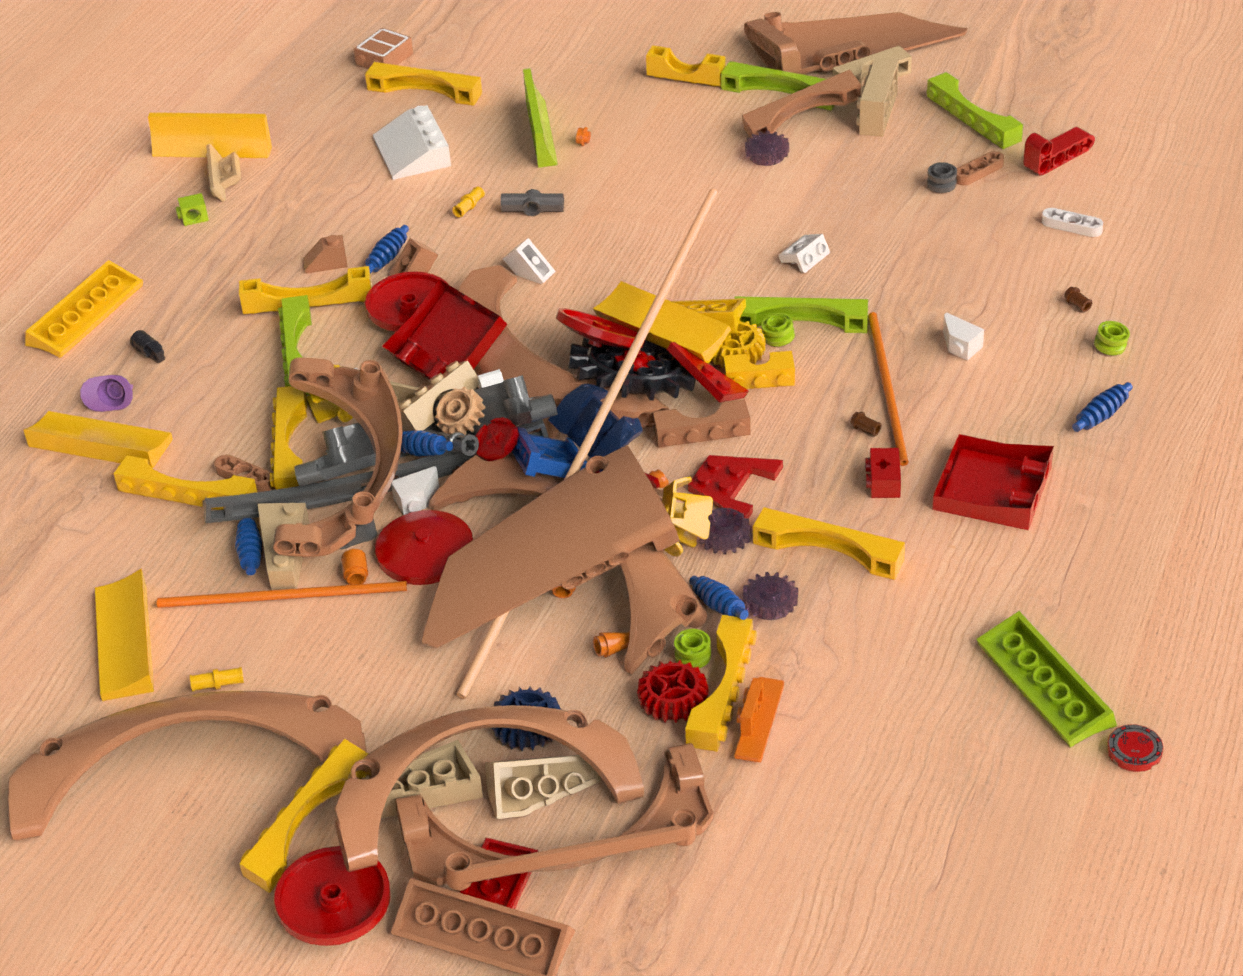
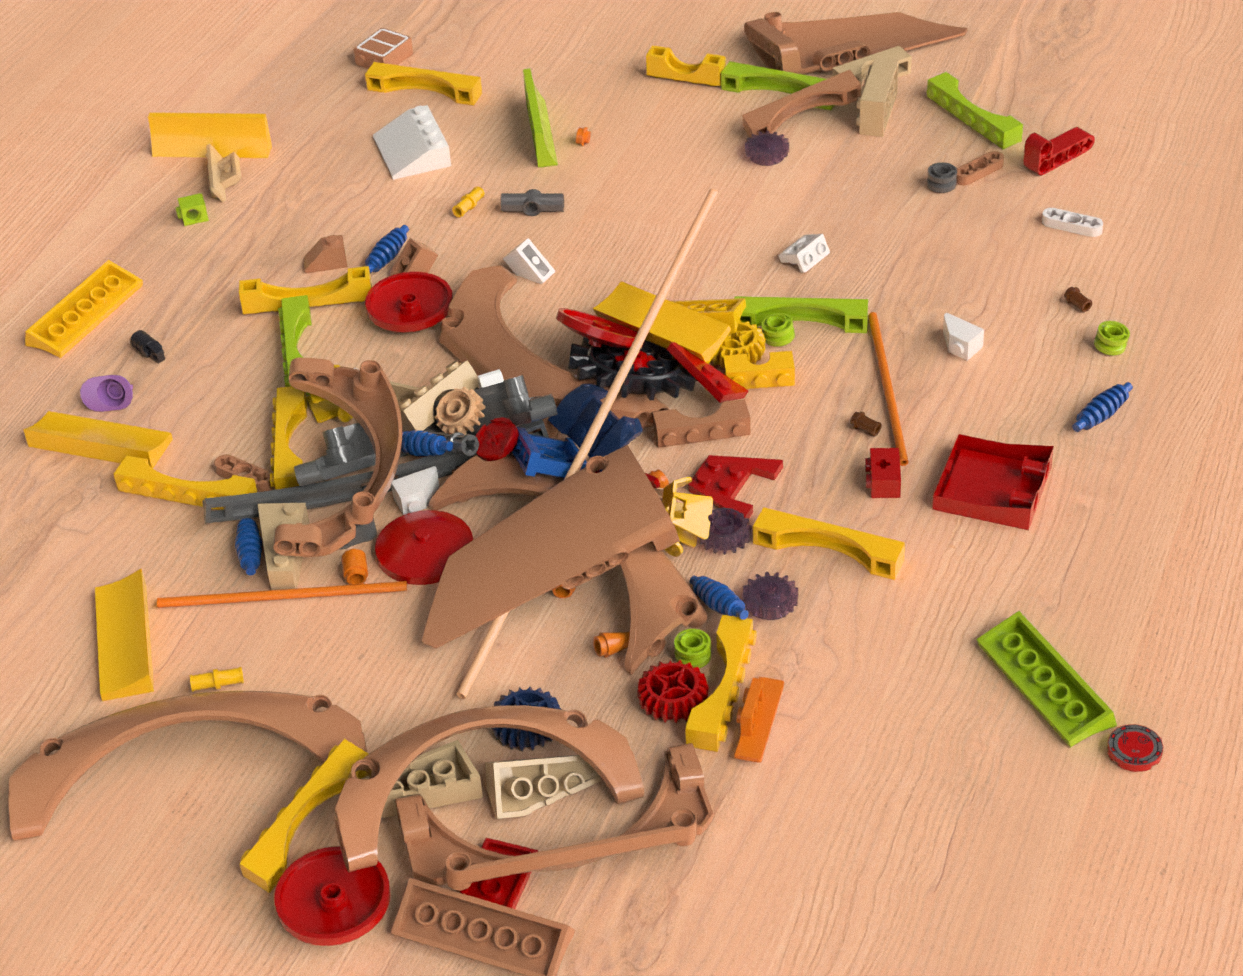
(444, 331): red piece -> none

